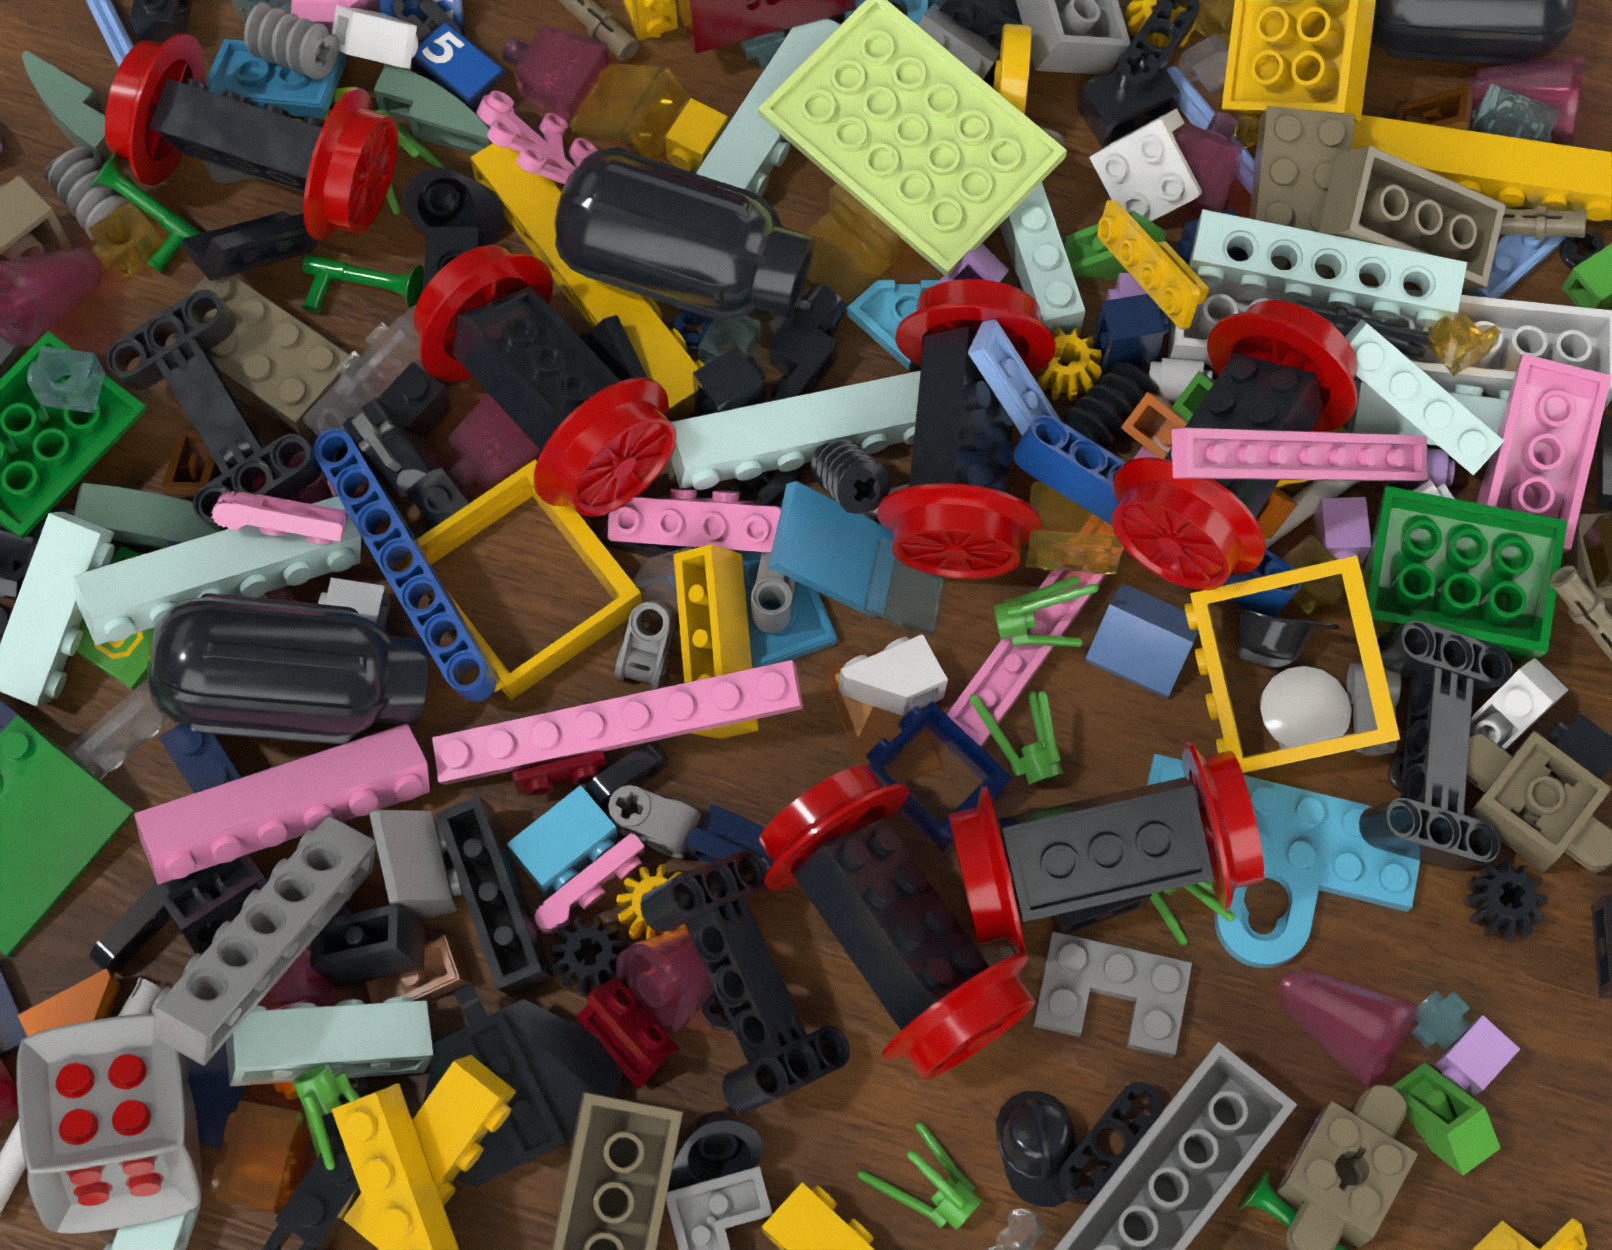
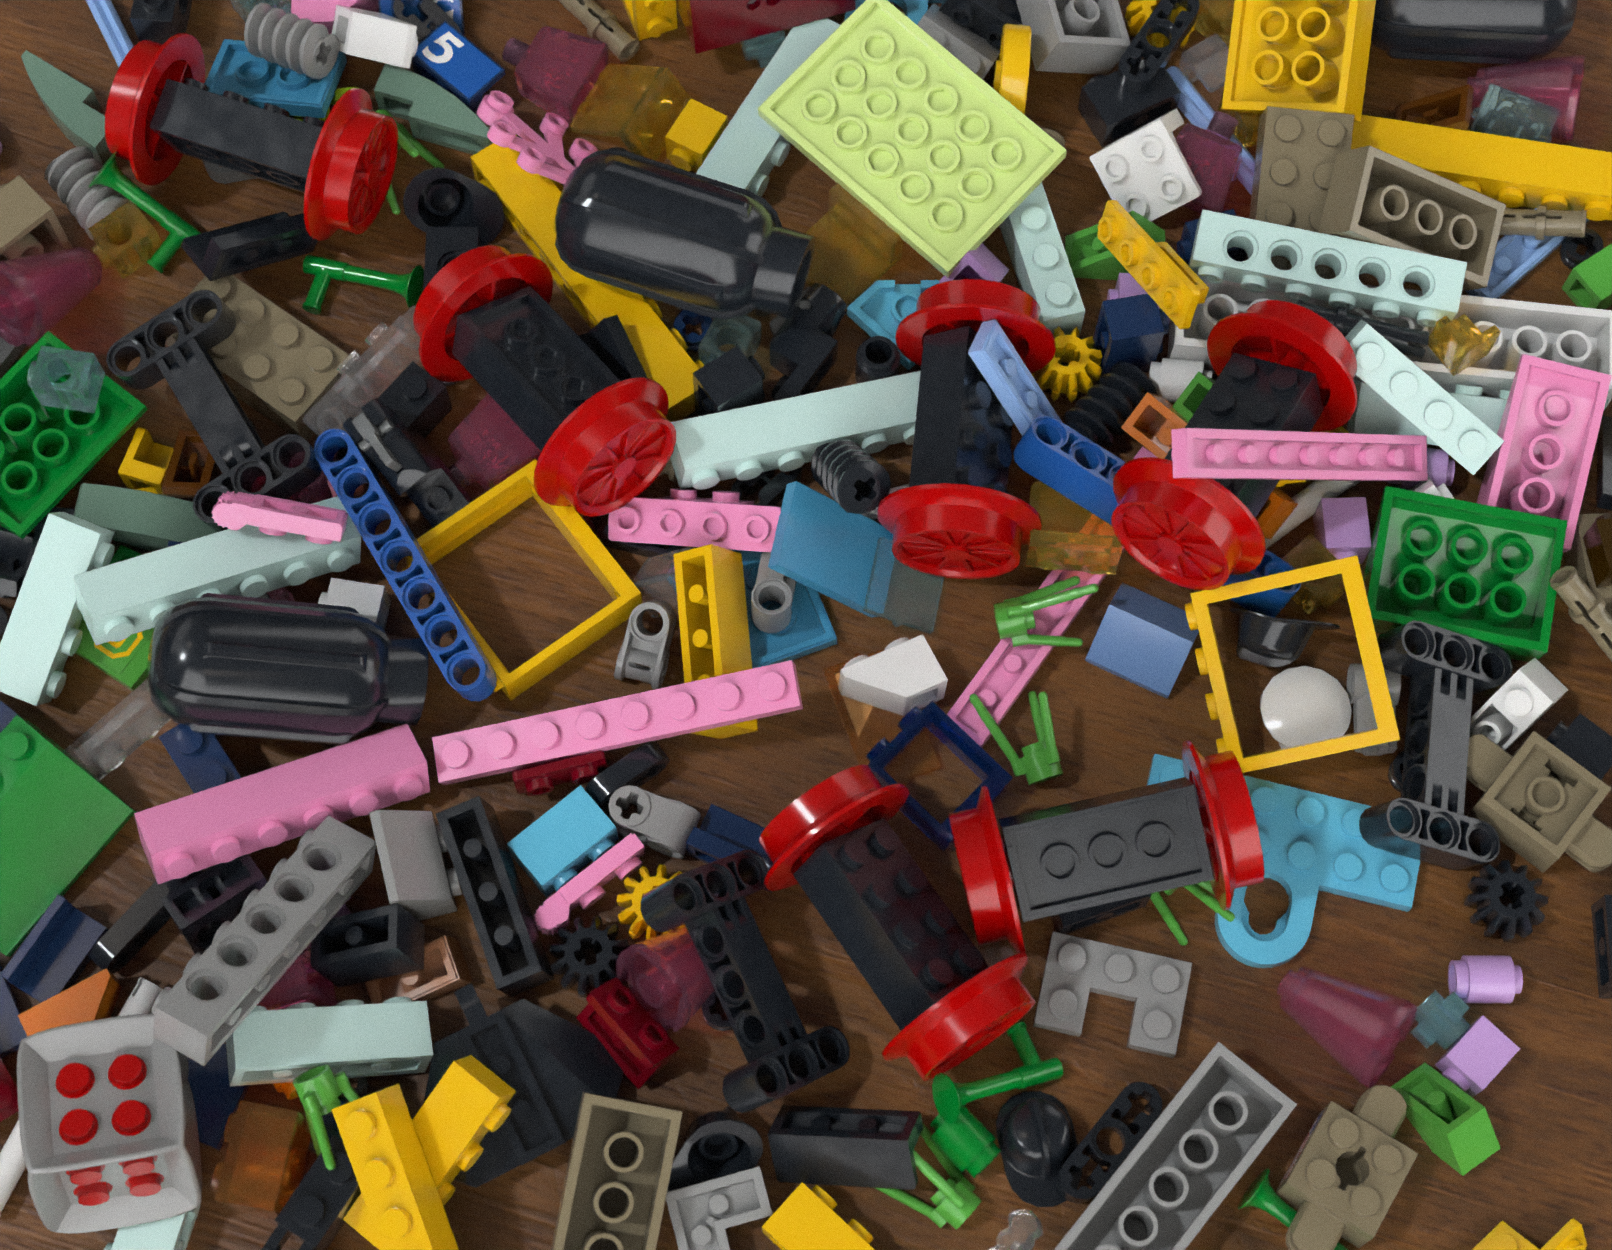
(54, 951): none -> dark blue panel
(145, 463): none -> yellow panel
(845, 1146): none -> black panel
(876, 359): none -> black brick
(952, 1096): none -> green piece
(965, 1142): none -> green brick
(1485, 978): none -> lavender brick

